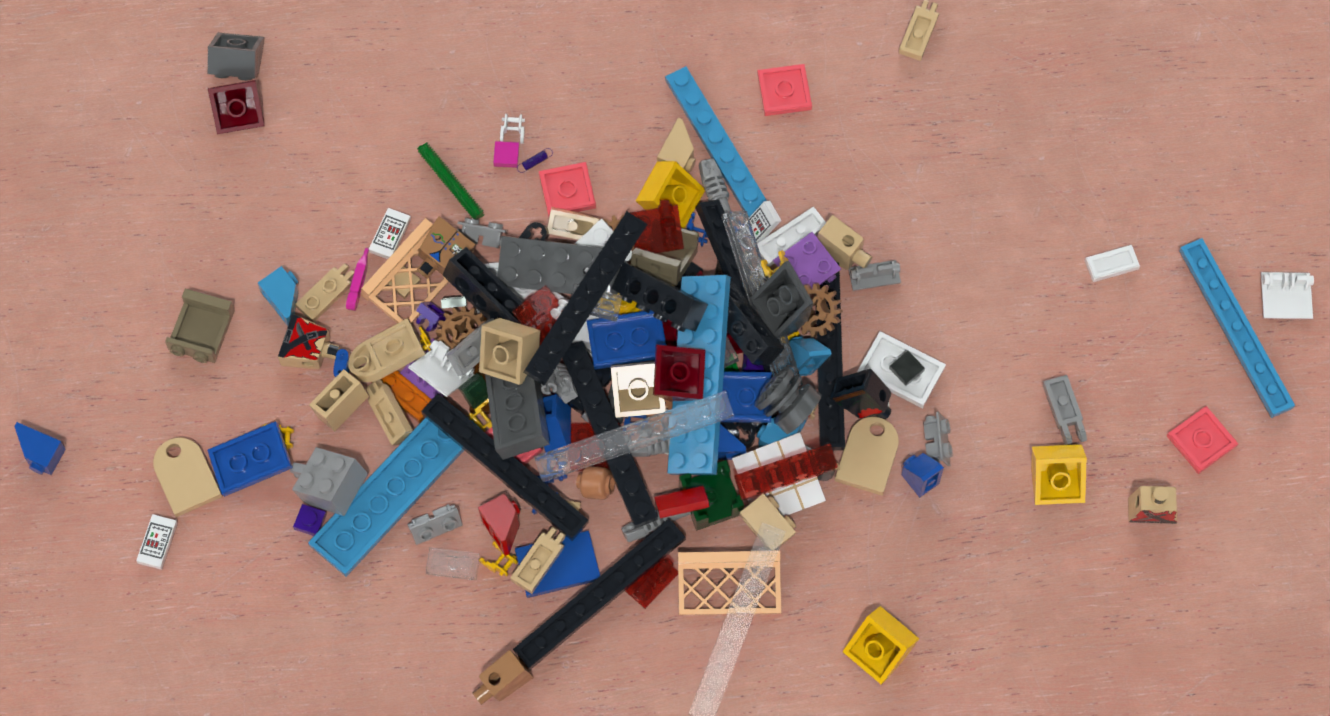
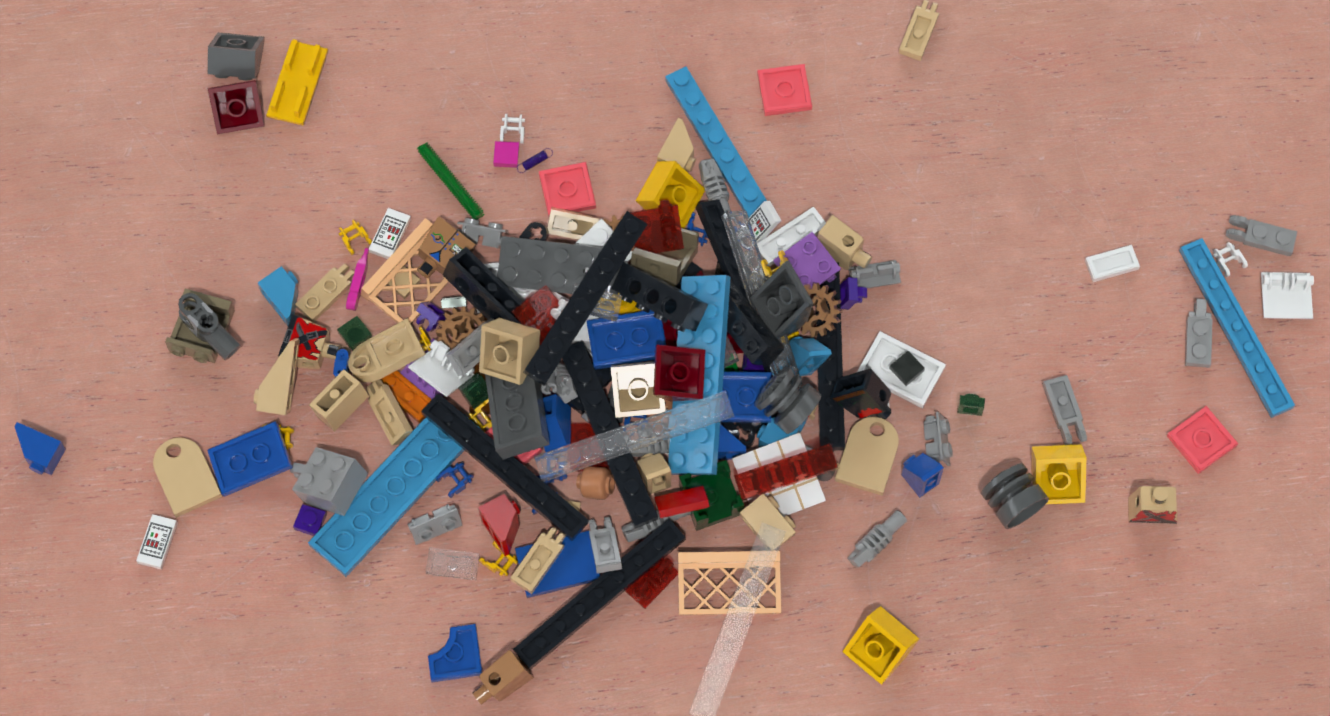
(202, 315): none -> dark grey connector
(277, 387): none -> tan slope
(297, 82): none -> yellow brick
(354, 333): none -> clear green plate
(361, 232): none -> yellow piece
(458, 657): none -> blue tile
(461, 484): none -> blue piece
(604, 546): none -> light grey hinge
(654, 472): none -> tan slope
(851, 293): none -> dark purple tile
(876, 539): none -> light grey hinge
(971, 405): none -> clear green plate
(1011, 492): none -> dark grey wheel
(1198, 336): none -> light grey hinge
(1236, 255): none -> white piece
(1262, 235): none -> light grey hinge

